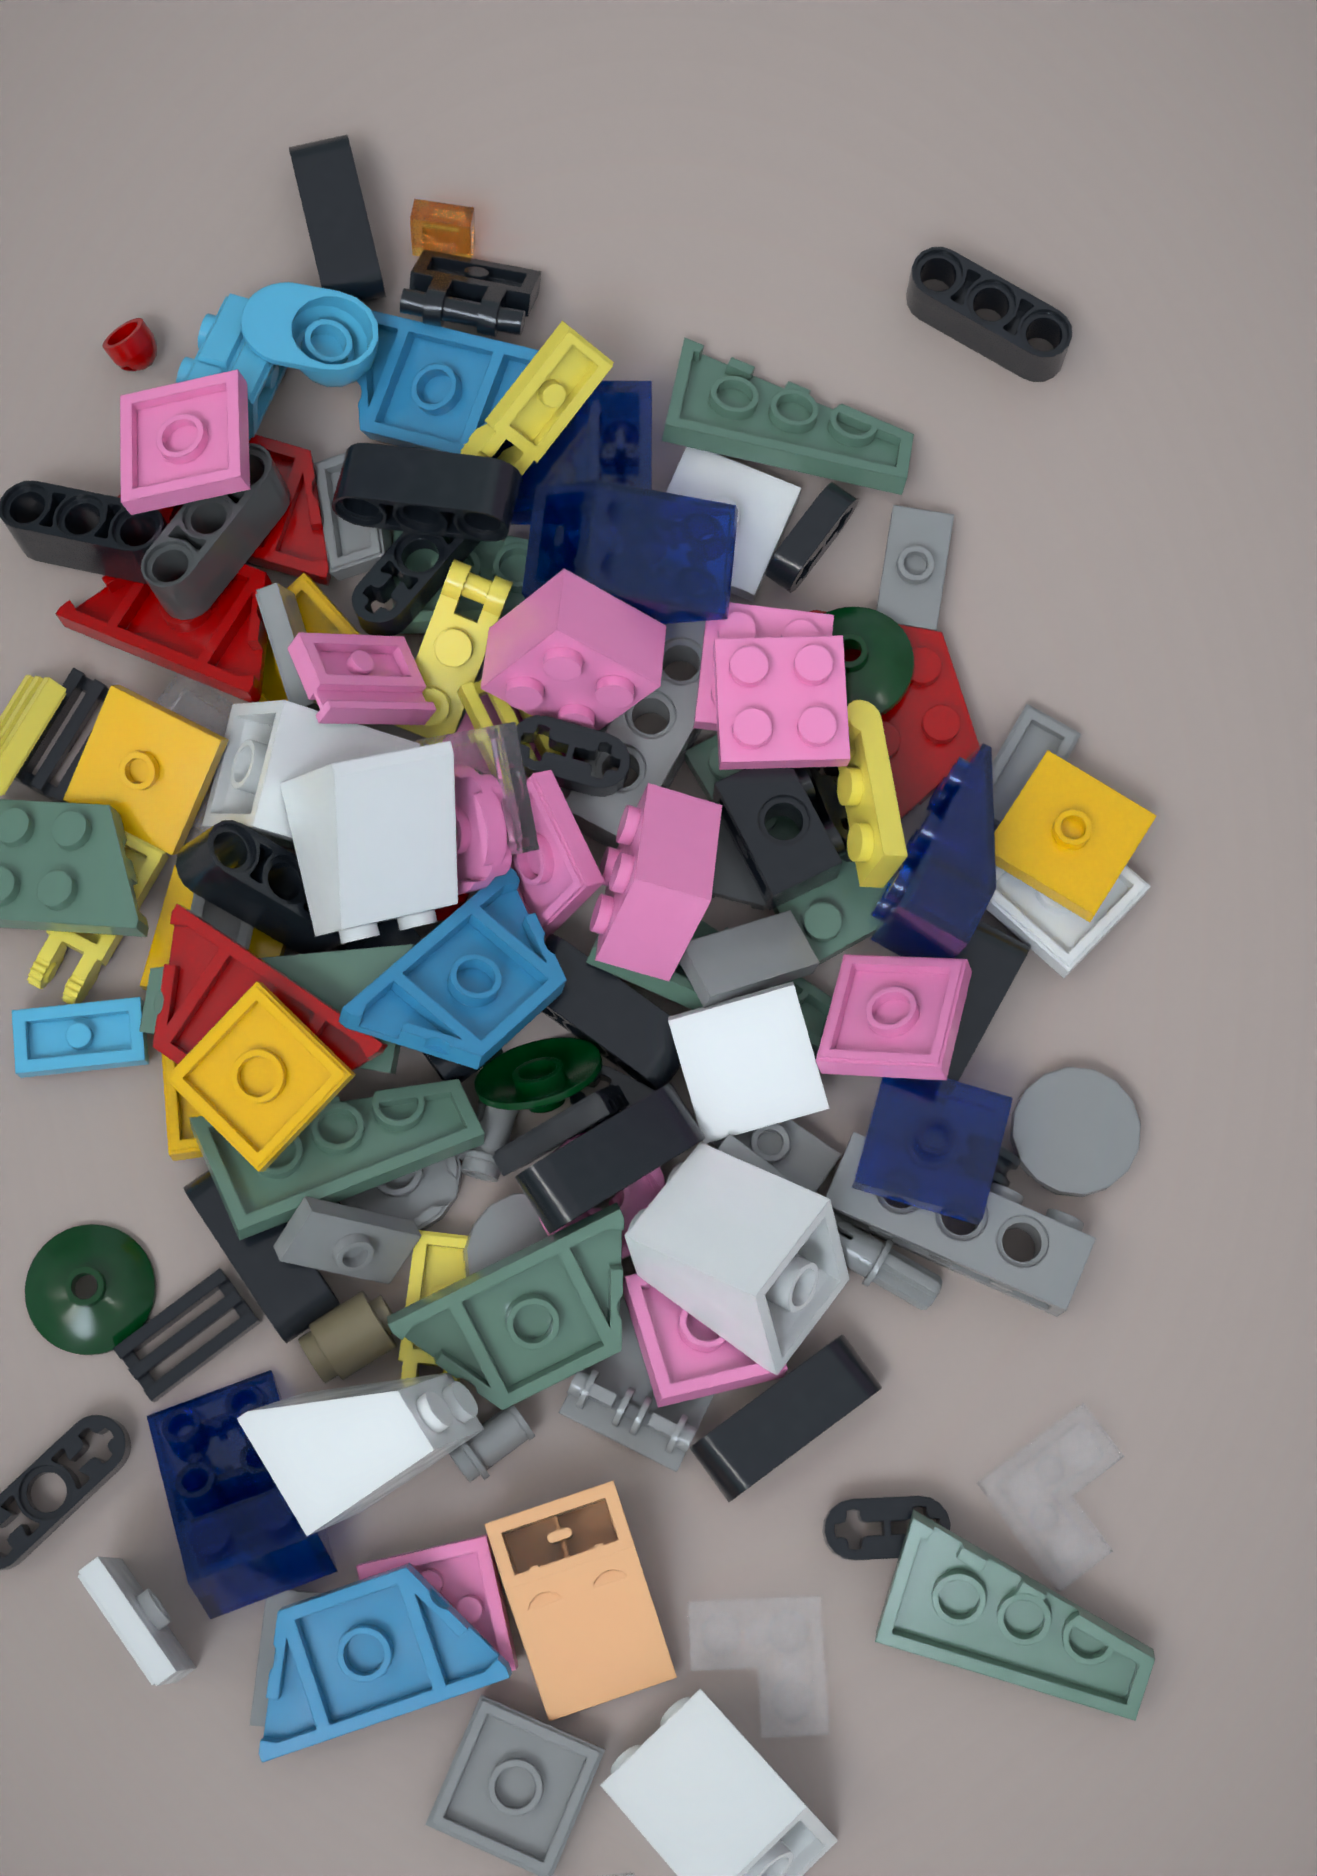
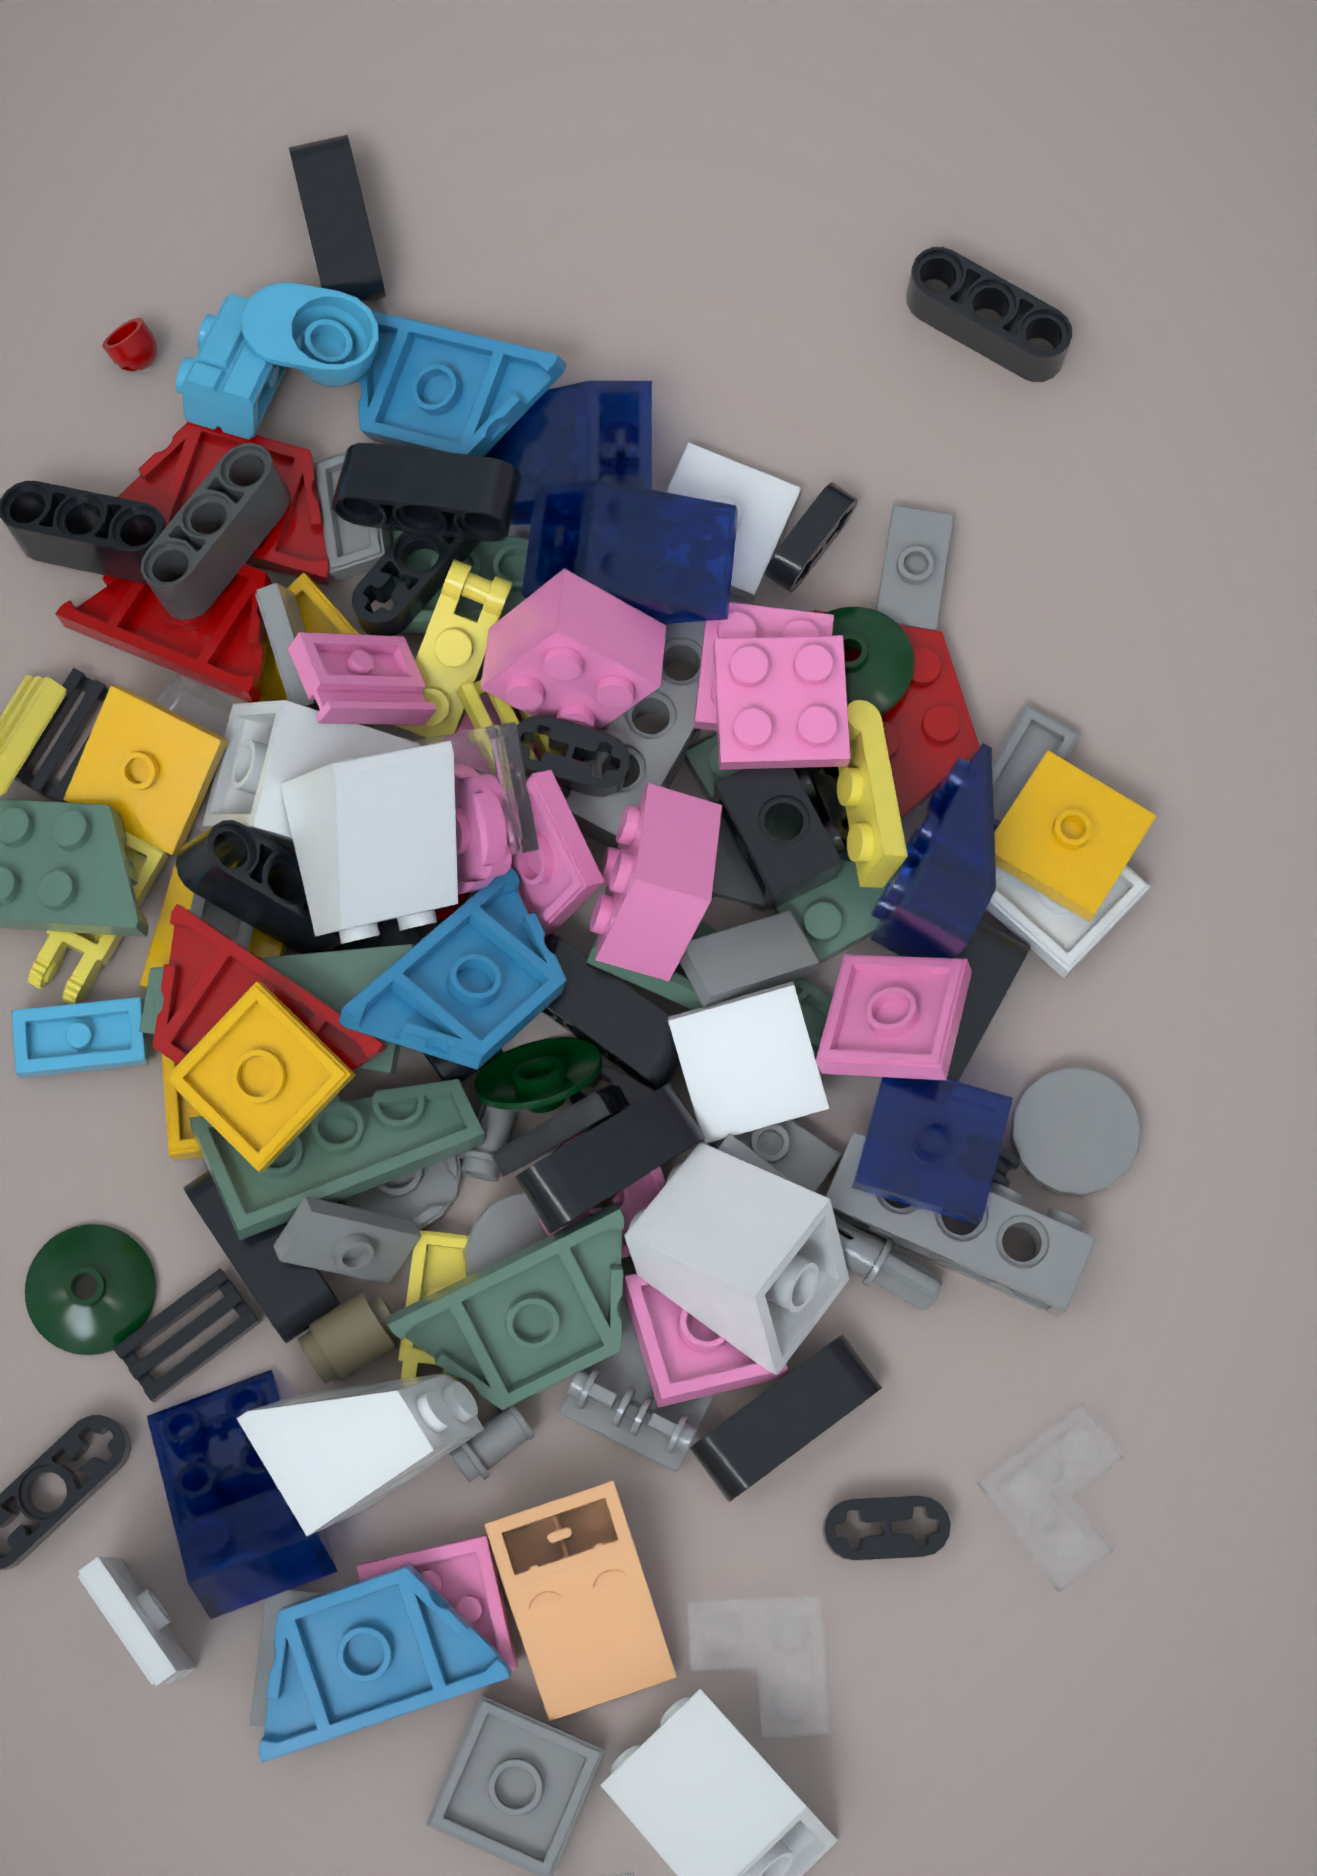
(184, 442): bright pink plate -> none
(442, 228): clear orange tile -> none
(470, 293): black plate -> none
(541, 400): light yellow hinge -> none
(750, 419): sand green wing -> none
(998, 1622): sand green wing -> none

